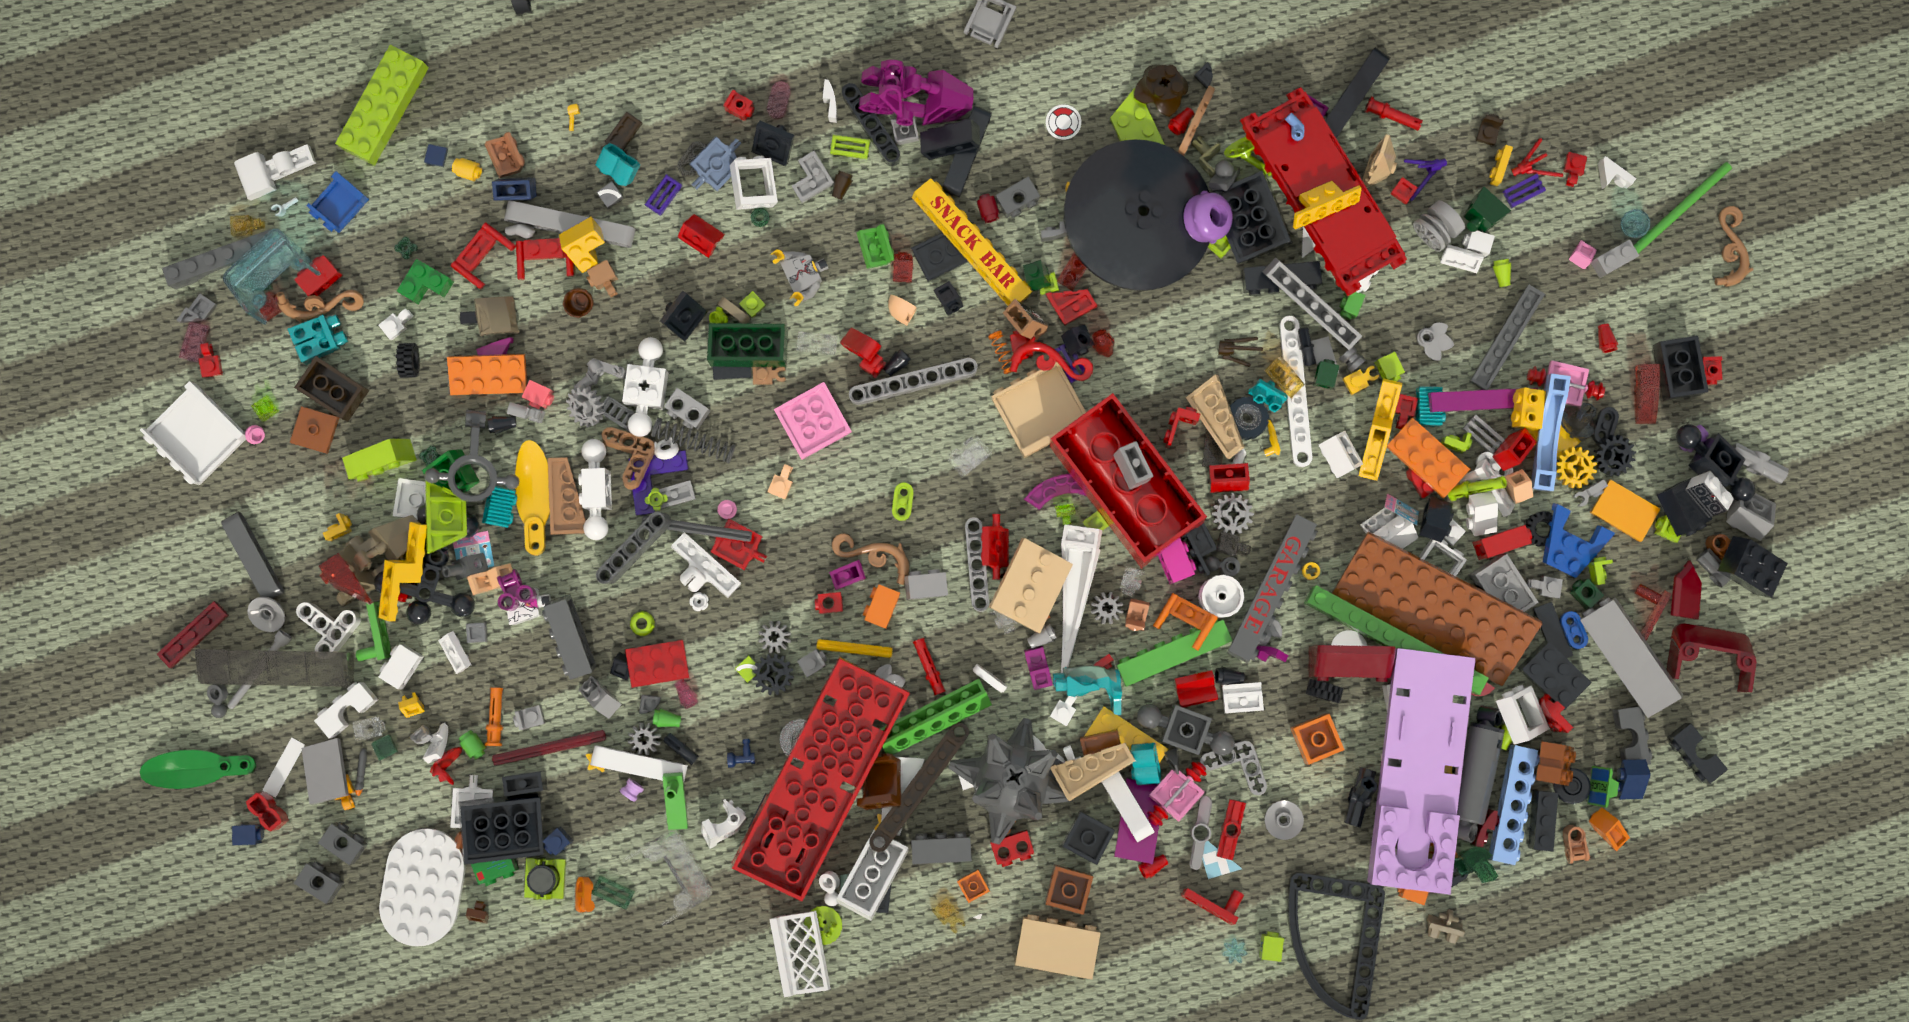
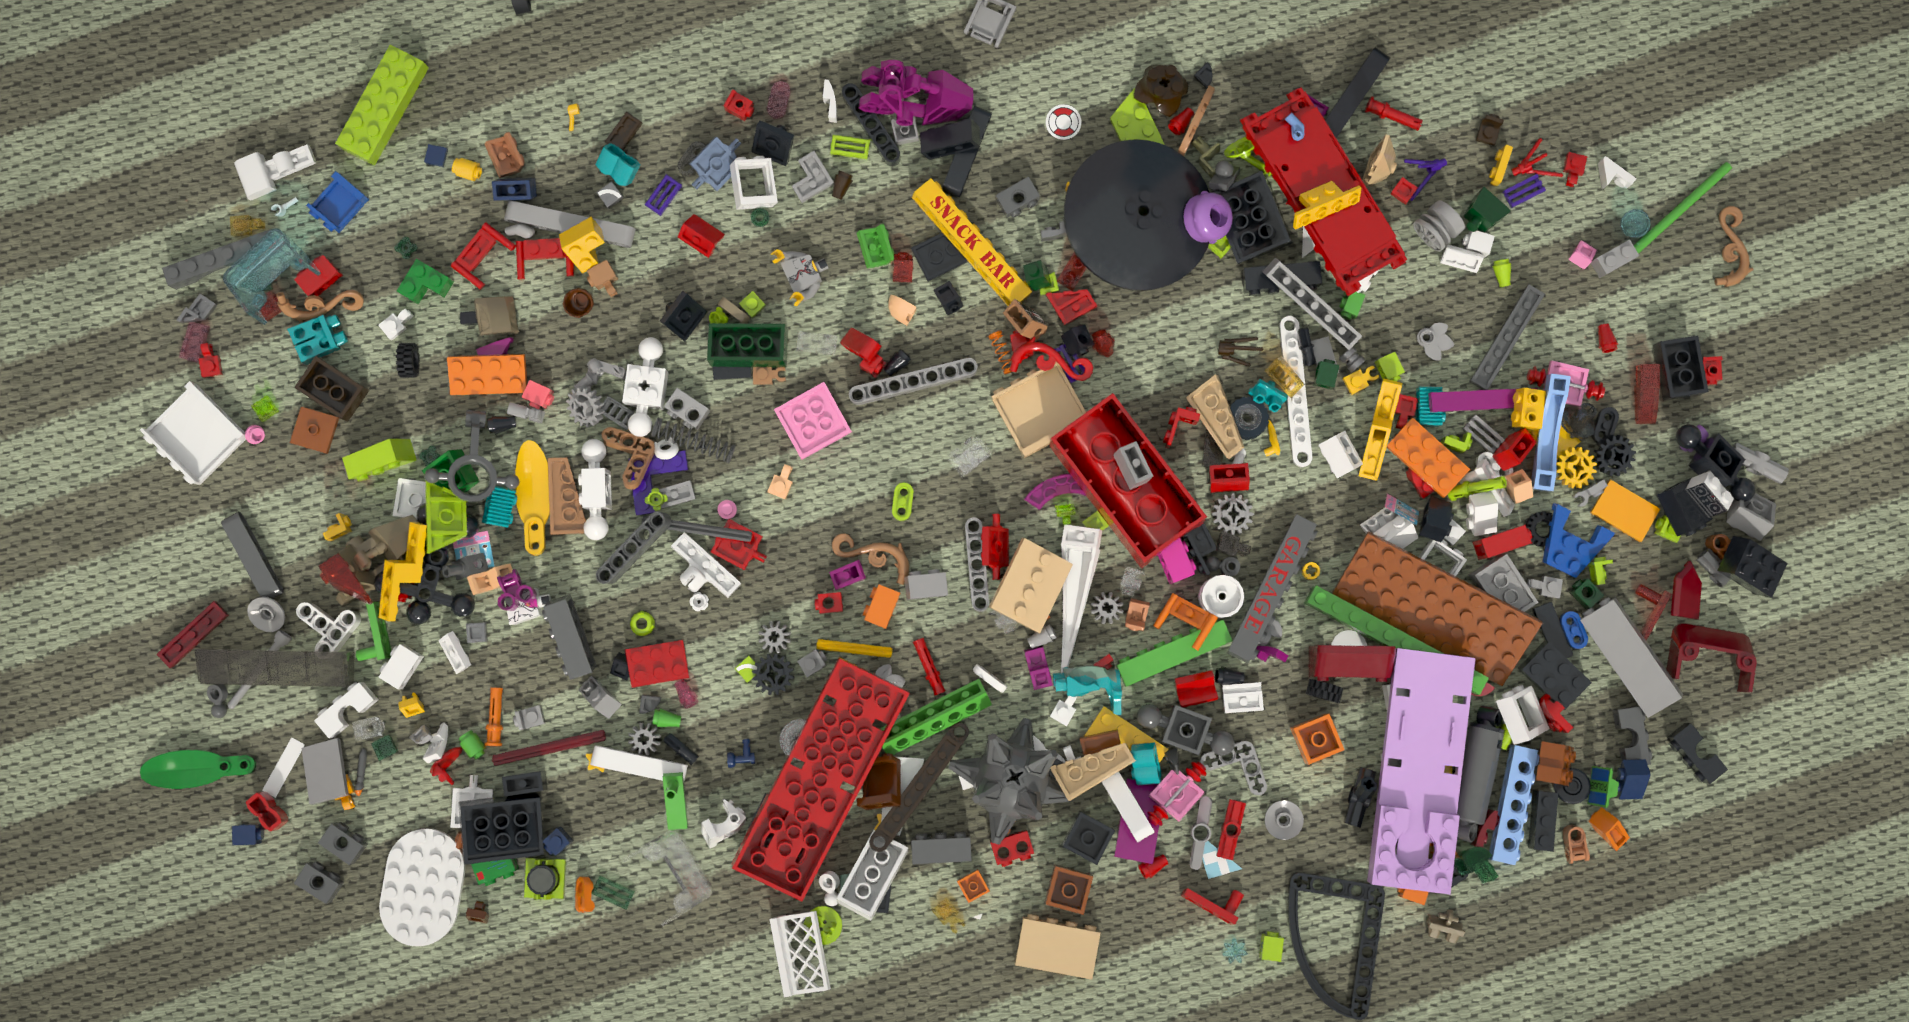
(631, 789): lavender wheel -> none
(988, 208): dark red brick -> none

